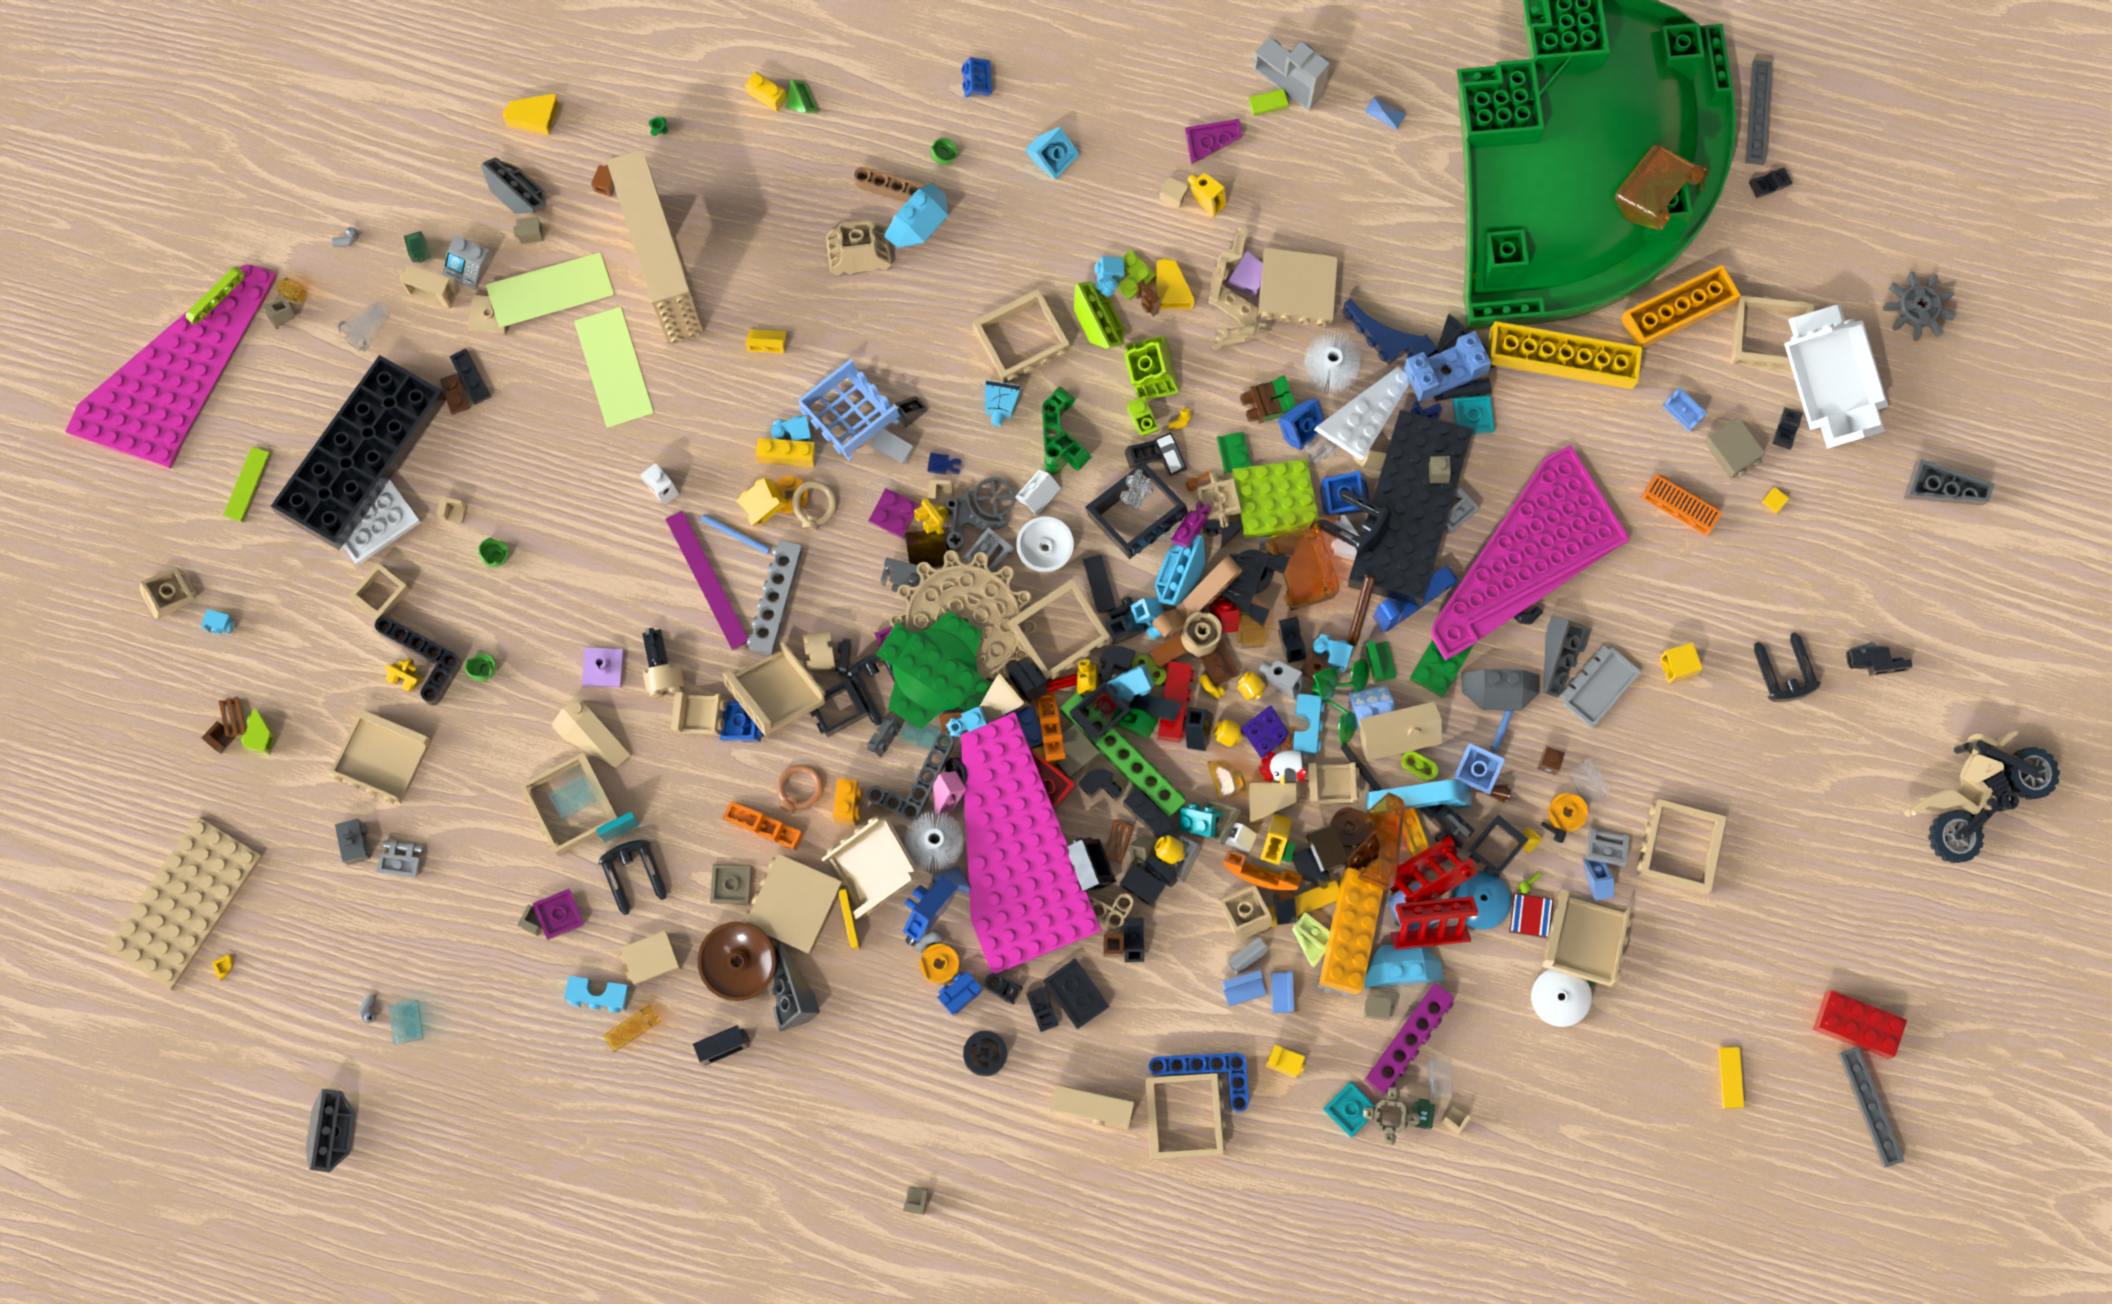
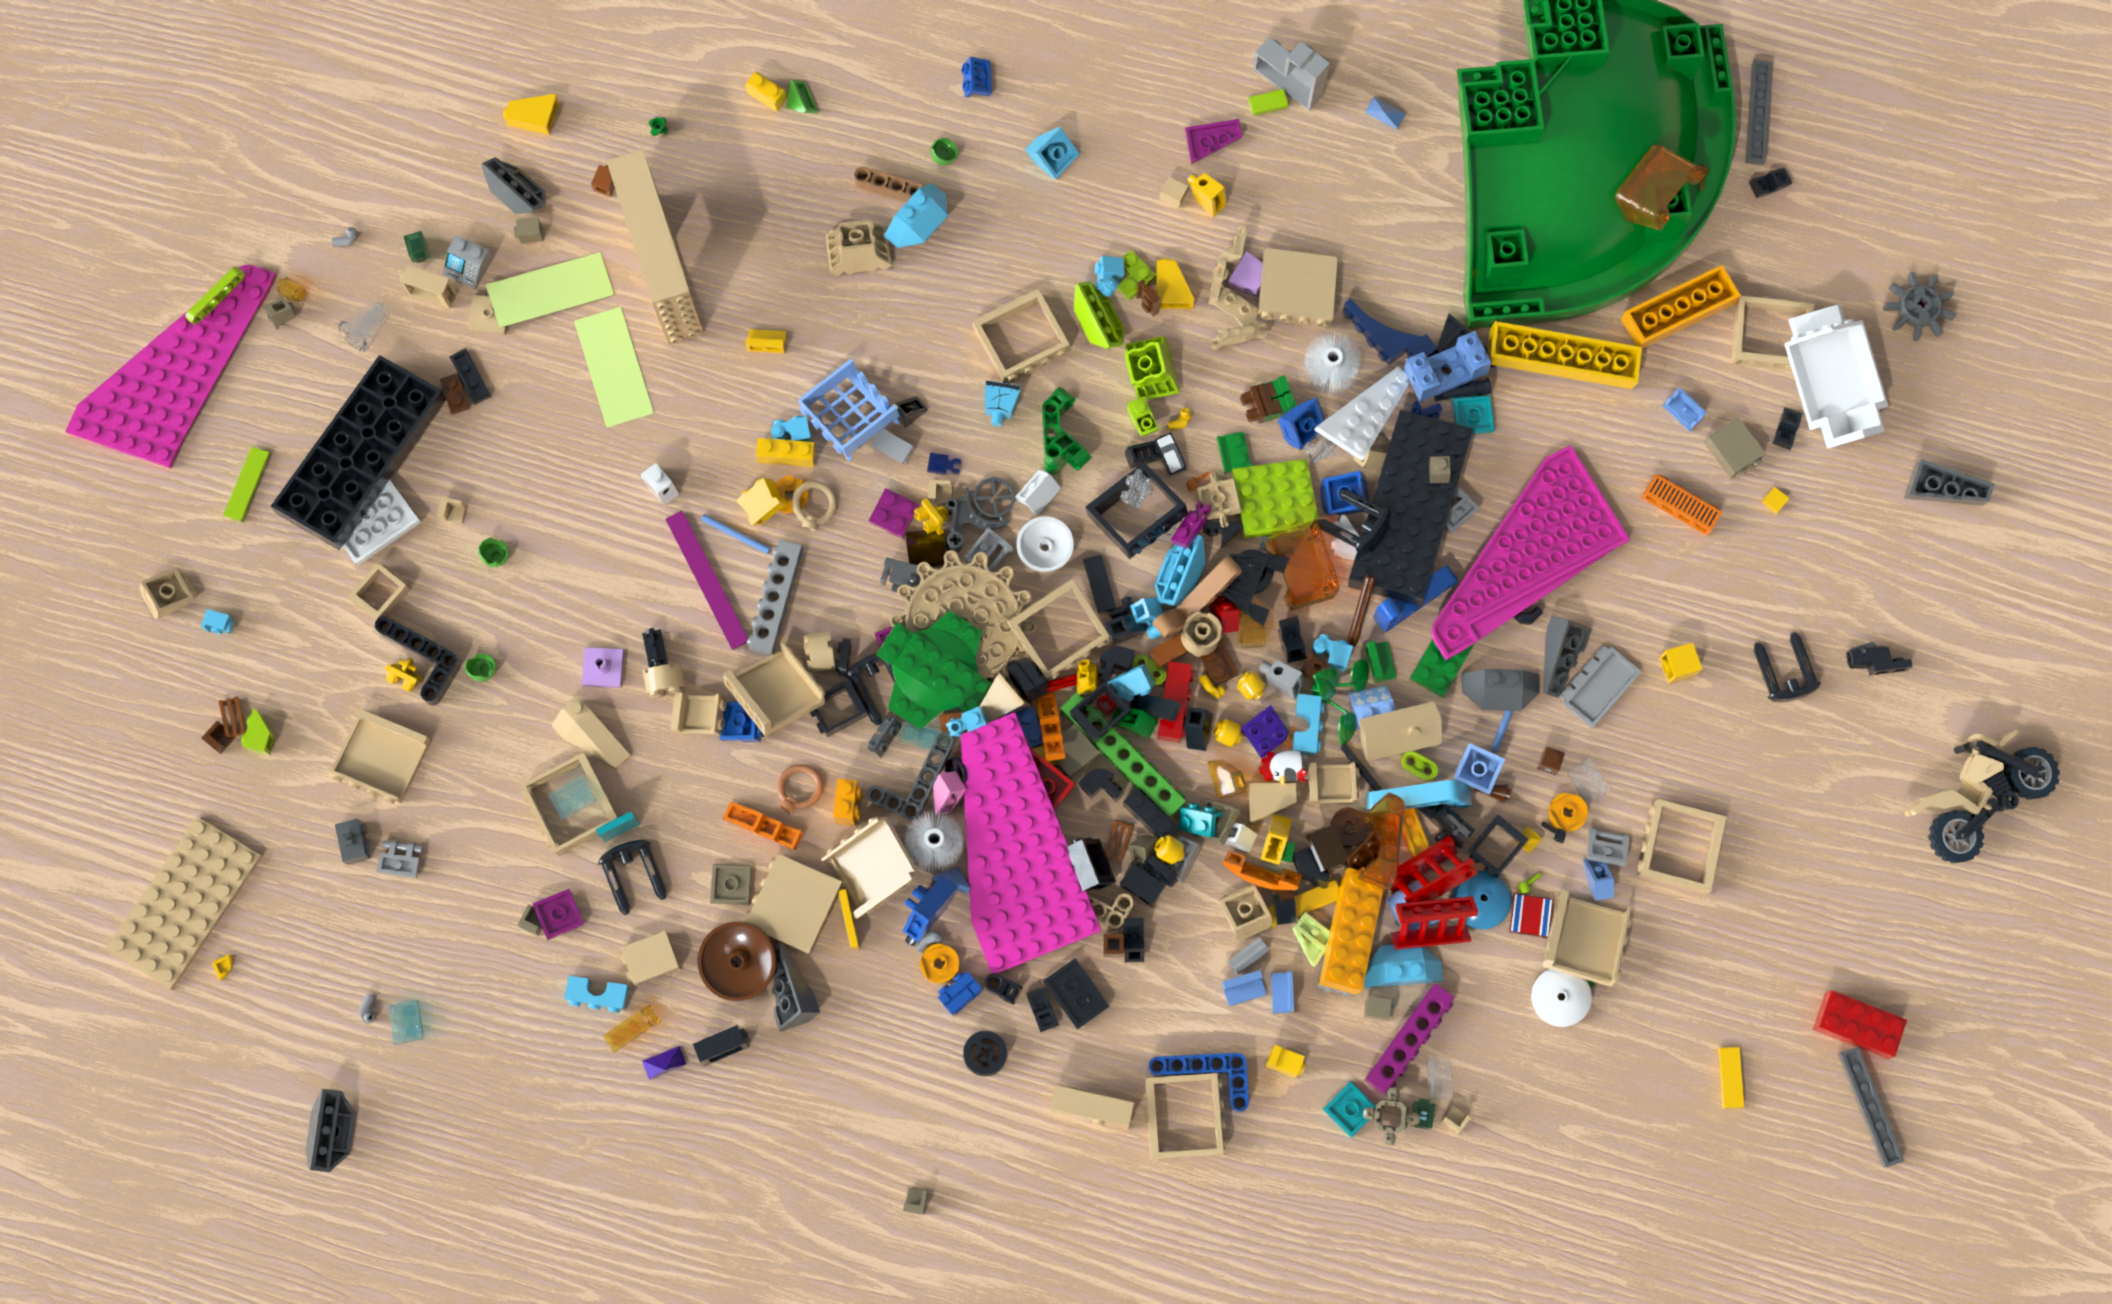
(664, 1062): none -> dark purple slope

